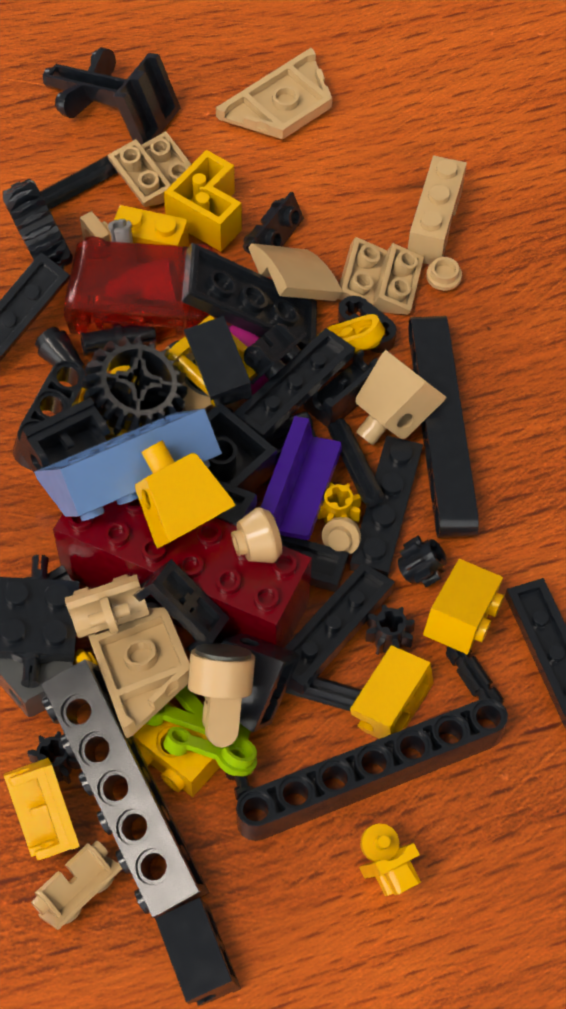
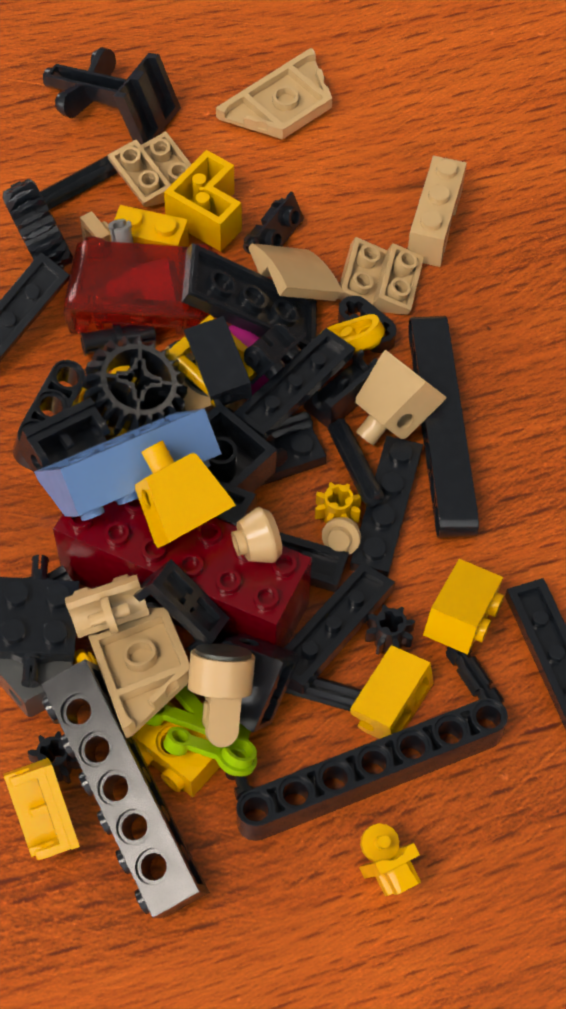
(56, 346): black cone -> none
(63, 900): tan hinge -> none
(197, 953): black hinge -> none
(301, 480): dark purple panel -> none
(422, 561): black gear -> none
(444, 274): tan plate -> none

